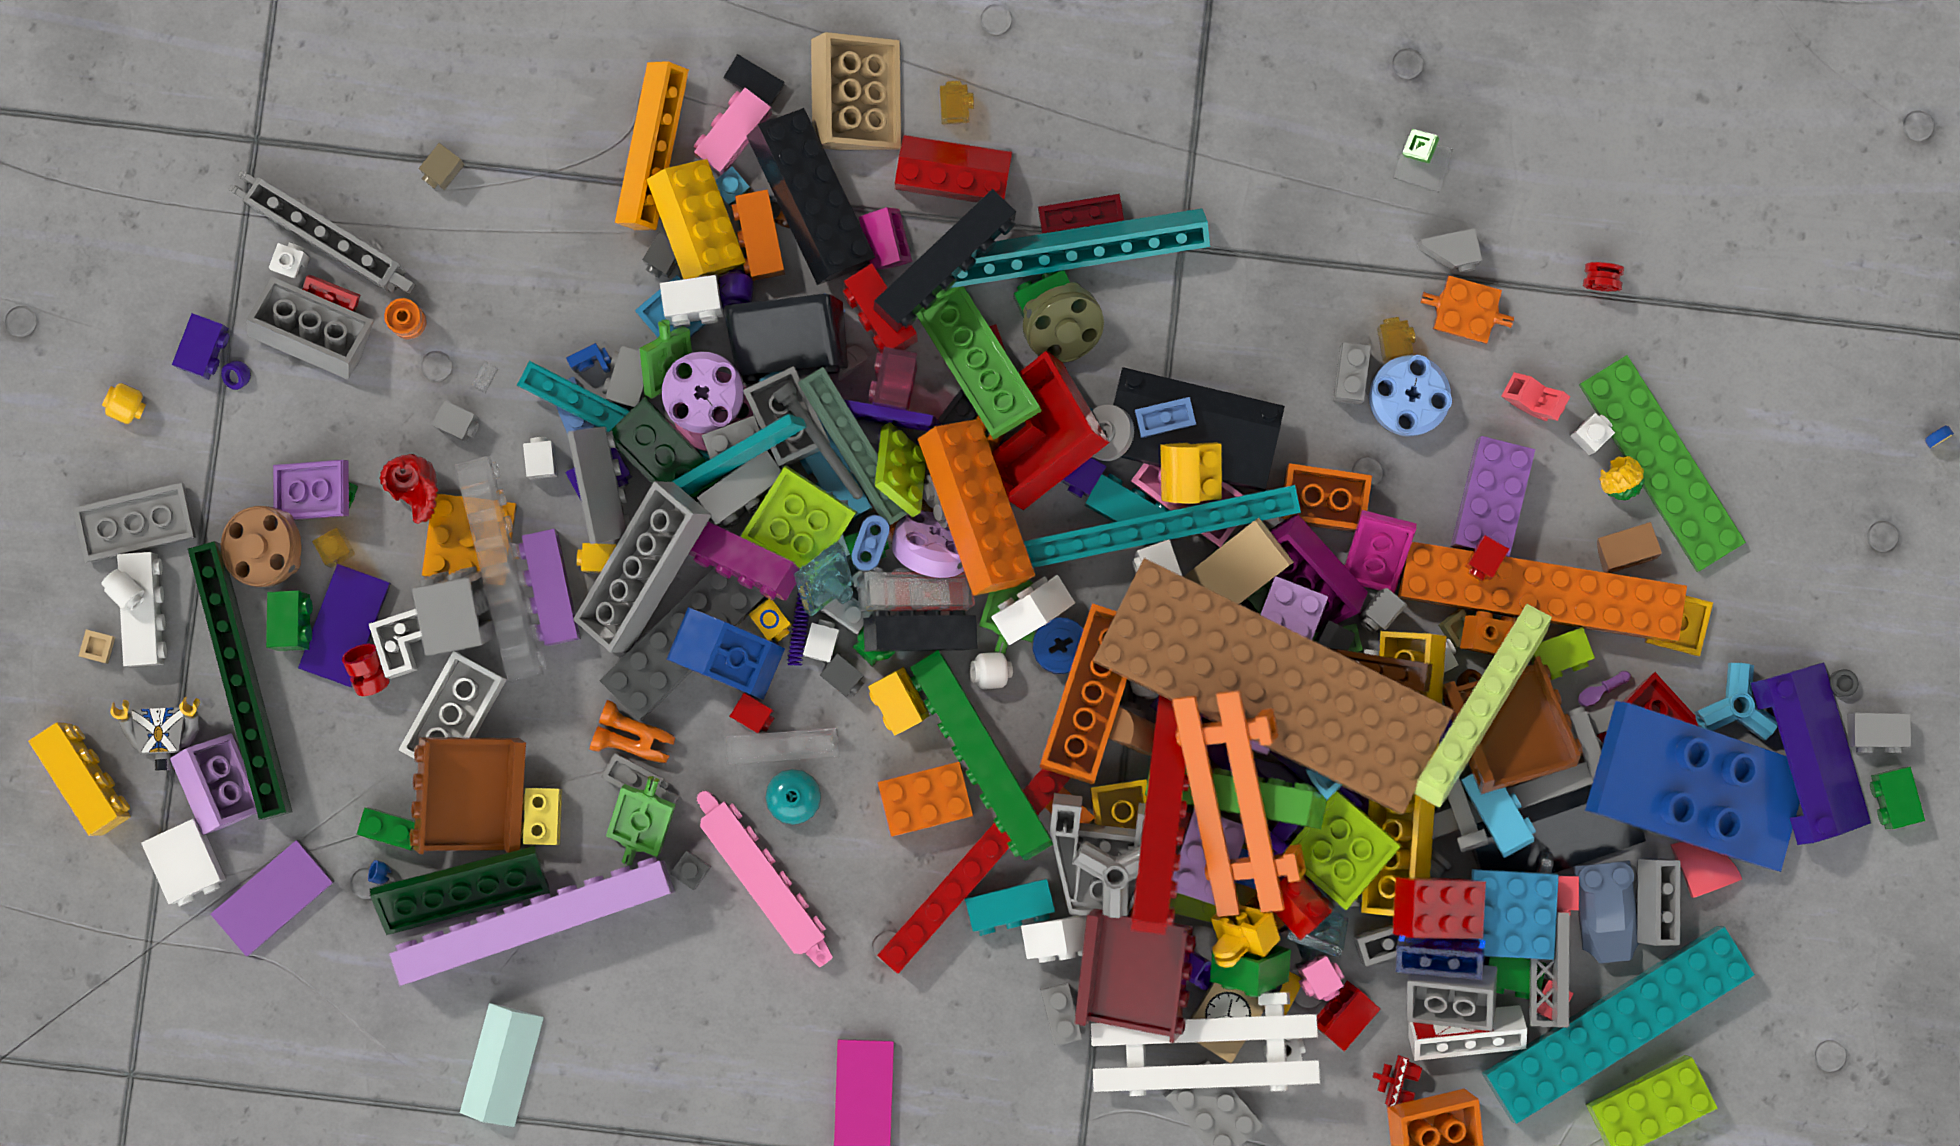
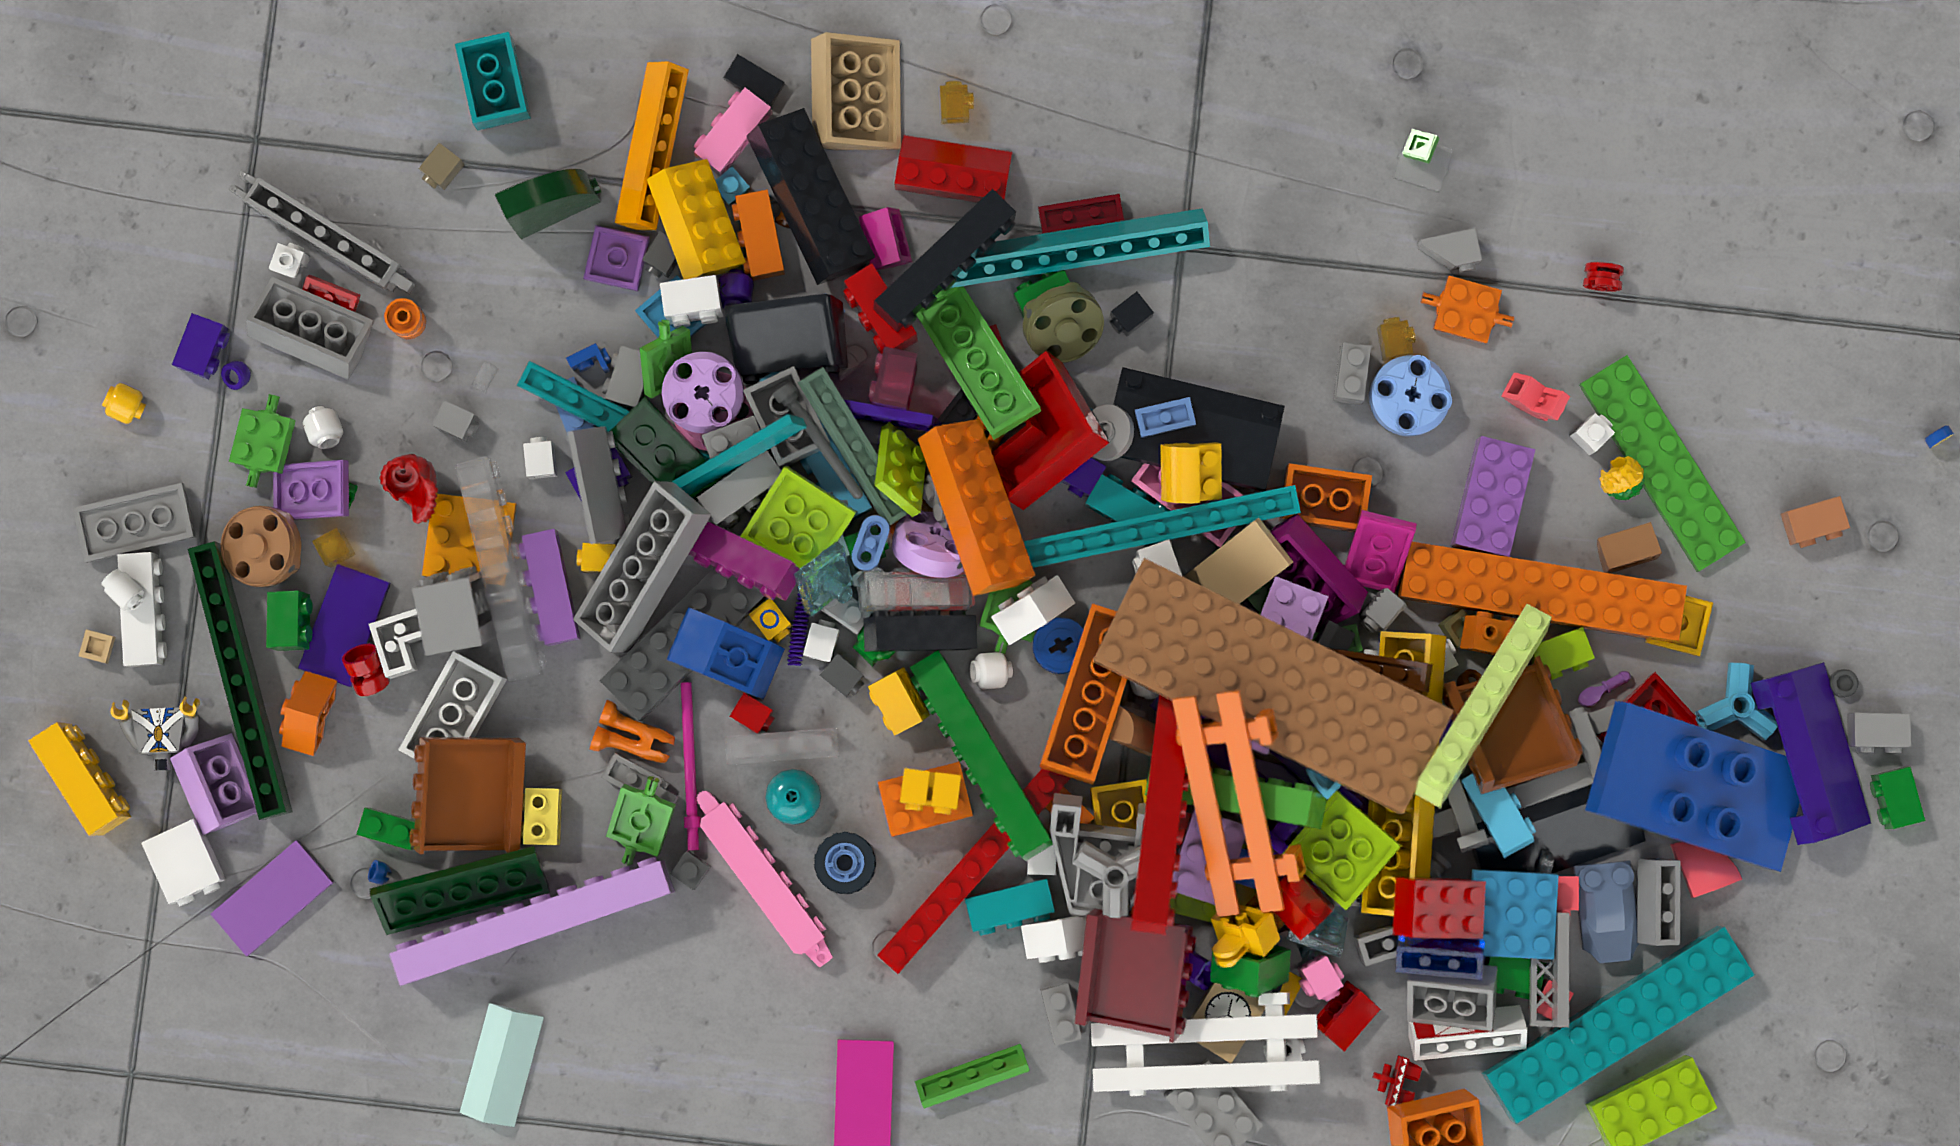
(262, 441): none -> bright green plate
(307, 712): none -> orange brick
(323, 427): none -> white head
(492, 81): none -> teal brick
(547, 200): none -> dark green brick
(616, 258): none -> medium lavender tile
(692, 820): none -> dark pink bar
(857, 876): none -> black wheel
(930, 789): none -> yellow piece
(972, 1076): none -> bright green plate
(1043, 863): none -> white brick
(1130, 314): none -> black brick
(1486, 558): red brick -> none
(1814, 521): none -> nougat brick

